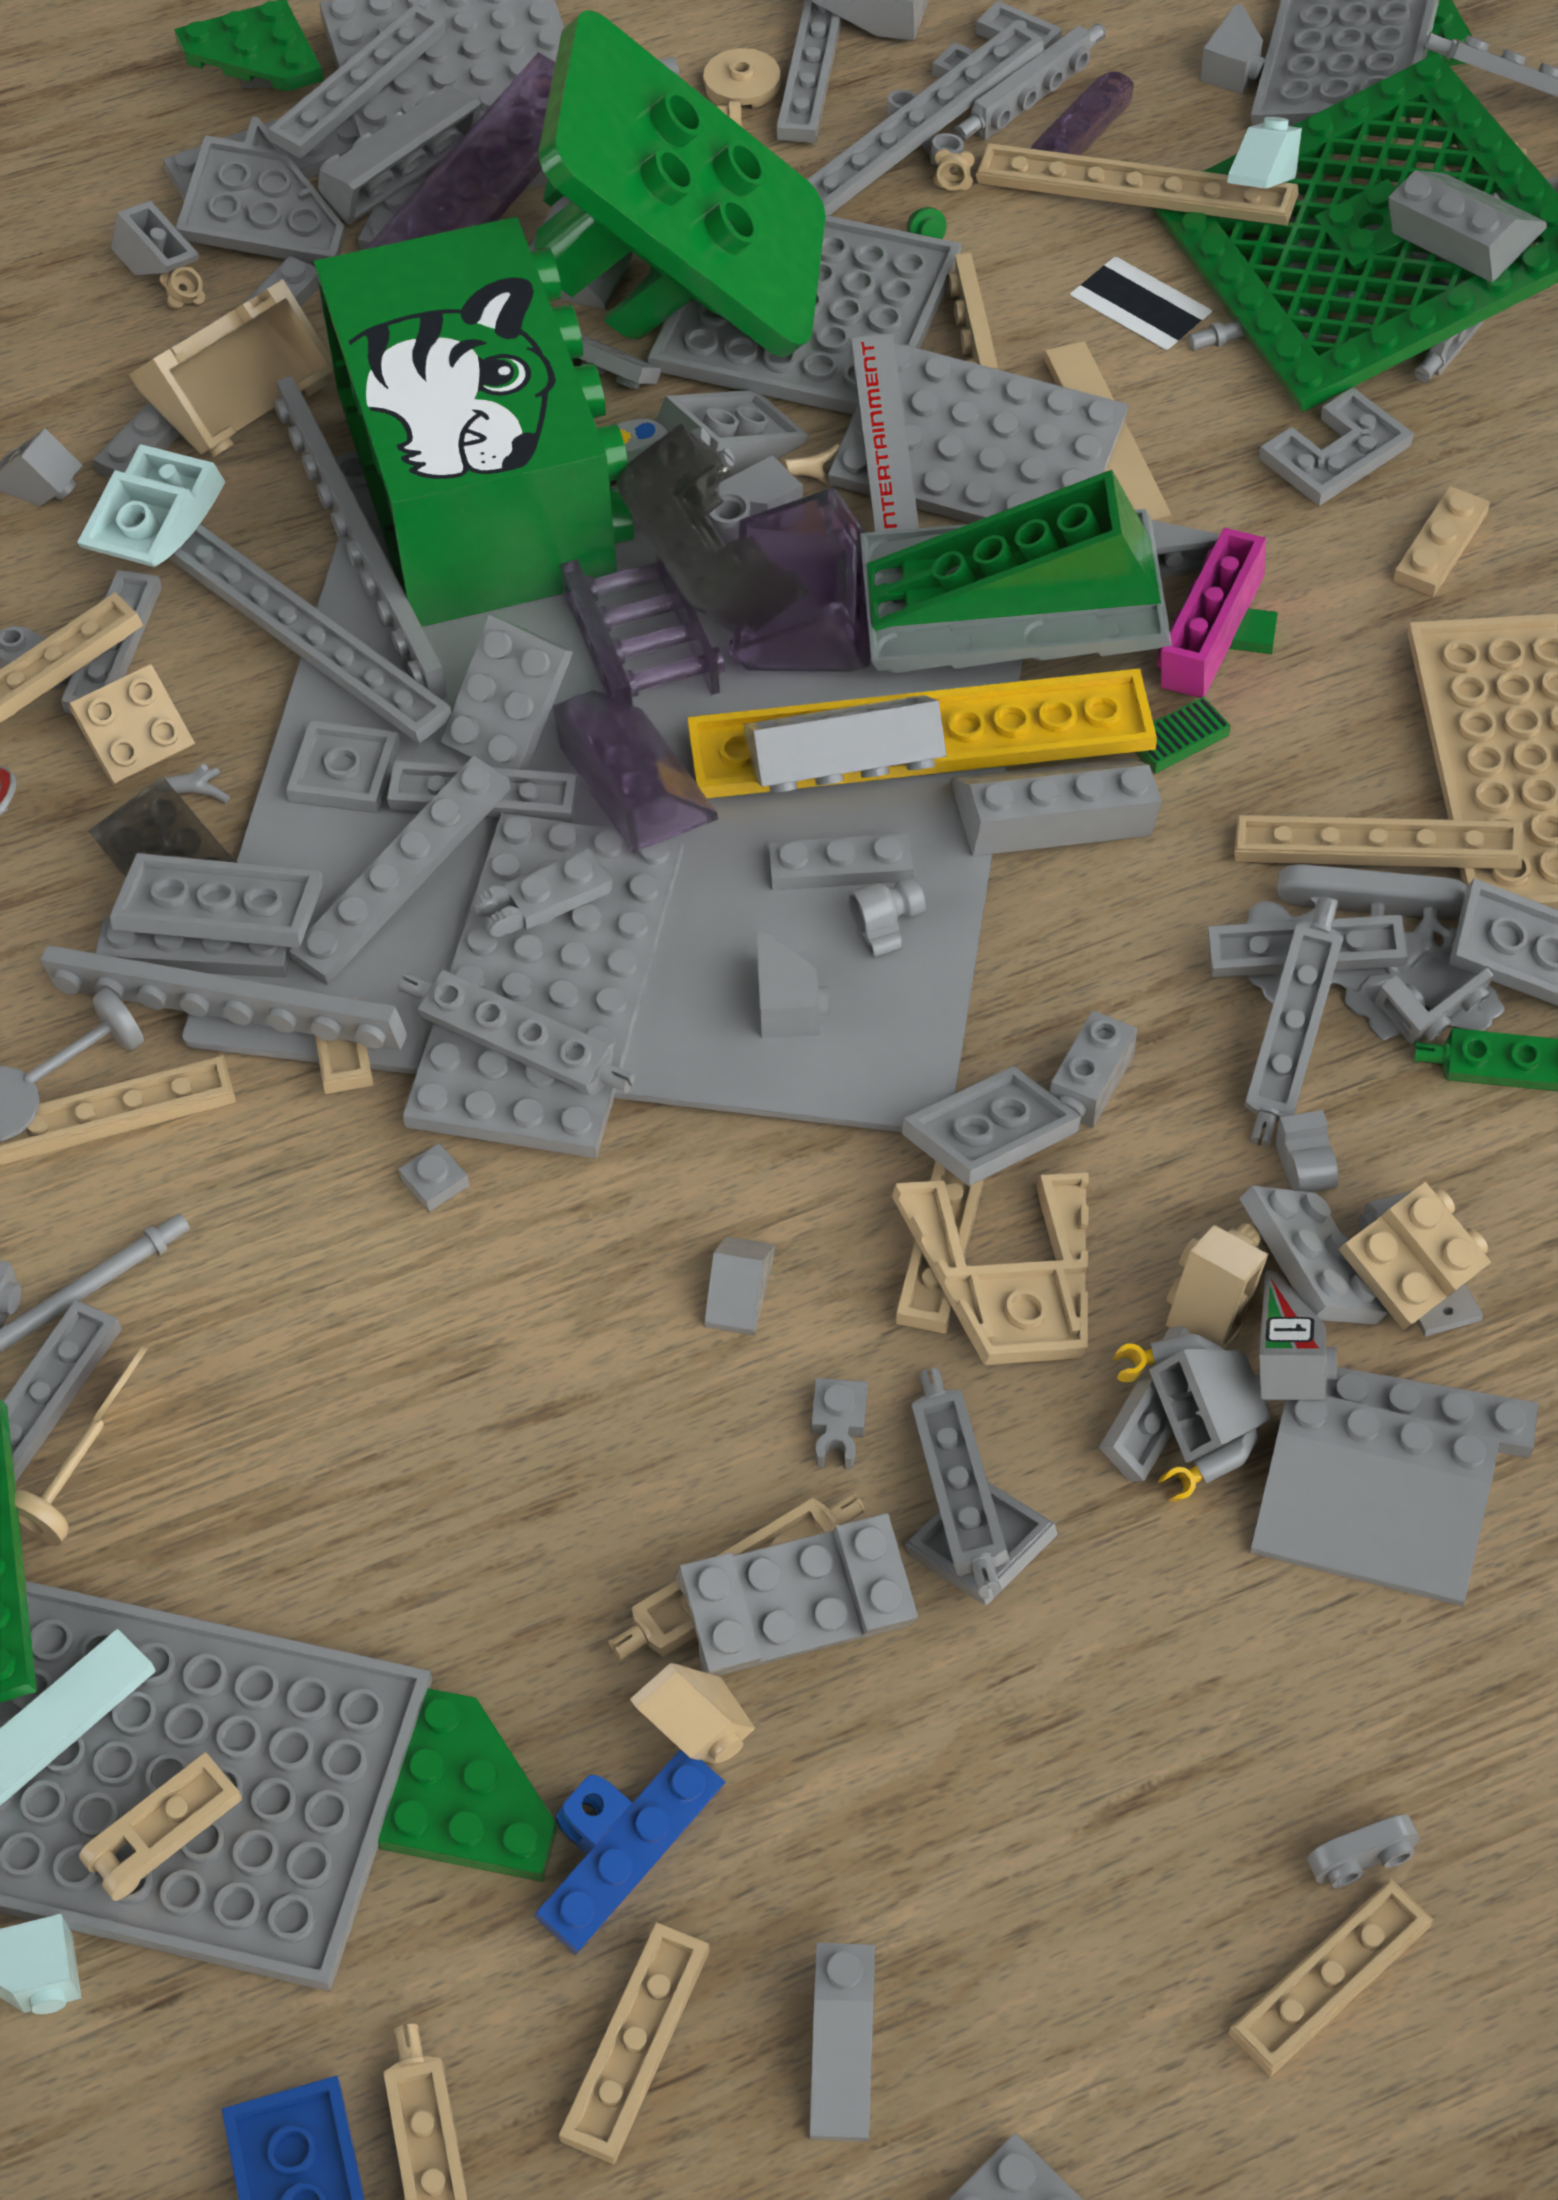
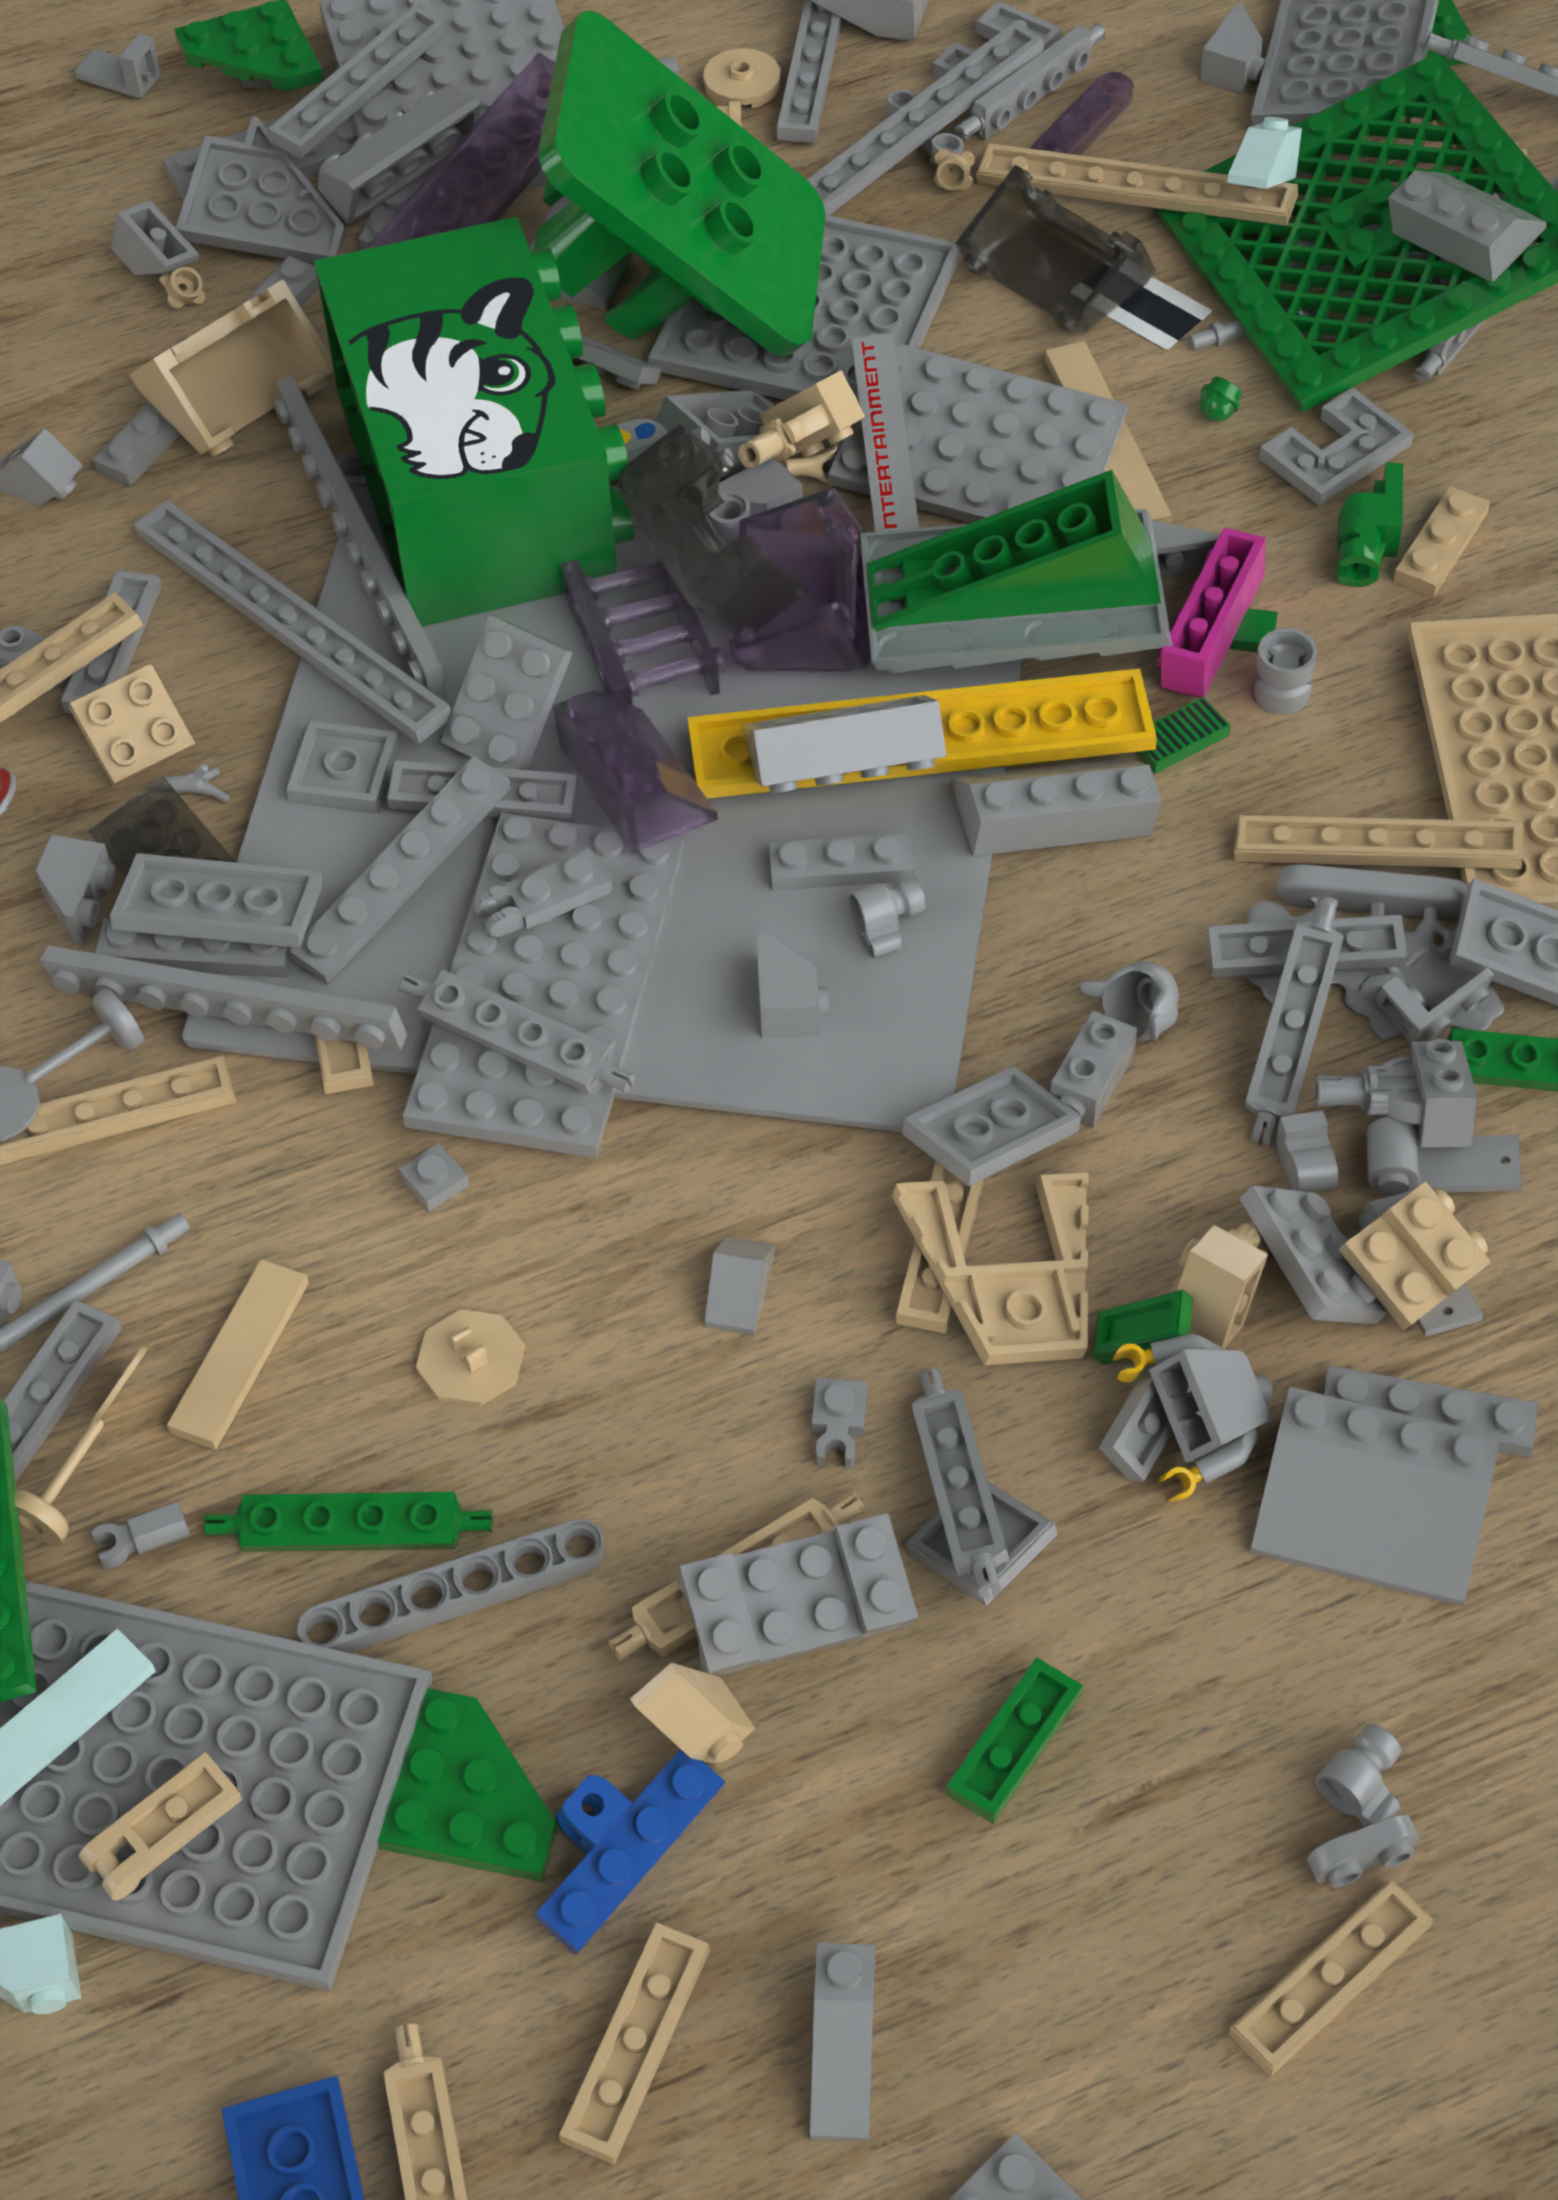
(74, 882): none -> light grey slope
(129, 73): none -> light grey bracket
(140, 1534): none -> light grey bar
(152, 506): light aqua slope -> none
(237, 1354): none -> tan tile
(348, 1521): none -> green plate
(449, 1580): none -> light grey beam
(470, 1357): none -> tan piece
(803, 422): none -> tan brick
(927, 222): green plate -> none
(970, 312): tan plate -> none
(1014, 1740): none -> green plate
(1053, 255): none -> clear smoke windscreen
(1141, 990): none -> light grey hair
(1141, 1324): none -> green tile
(1219, 399): none -> green plate
(1284, 671): none -> light grey wheel
(1292, 1346): light grey slope -> none
(1354, 1777): none -> light grey piece
(1370, 529): none -> green plate
(1401, 1165): none -> light grey door
(1424, 1089): none -> light grey brick

